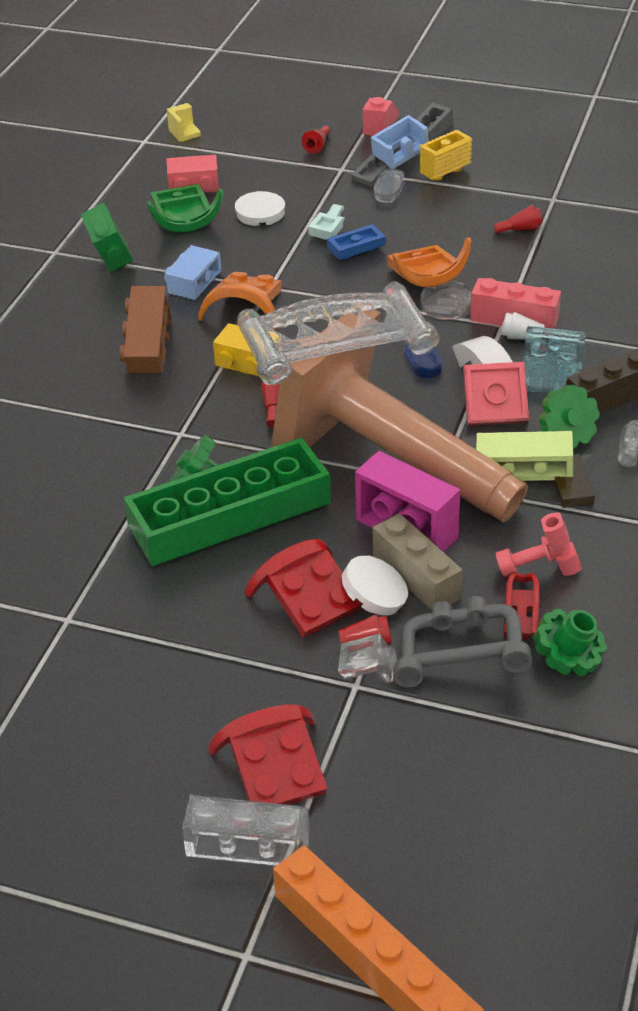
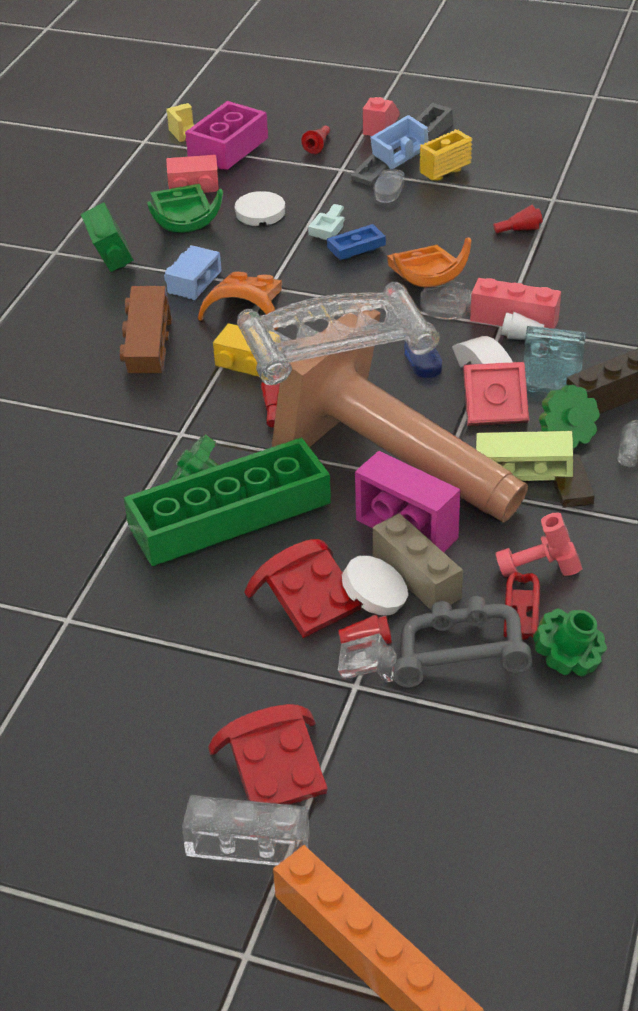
(227, 133): none -> dark pink brick

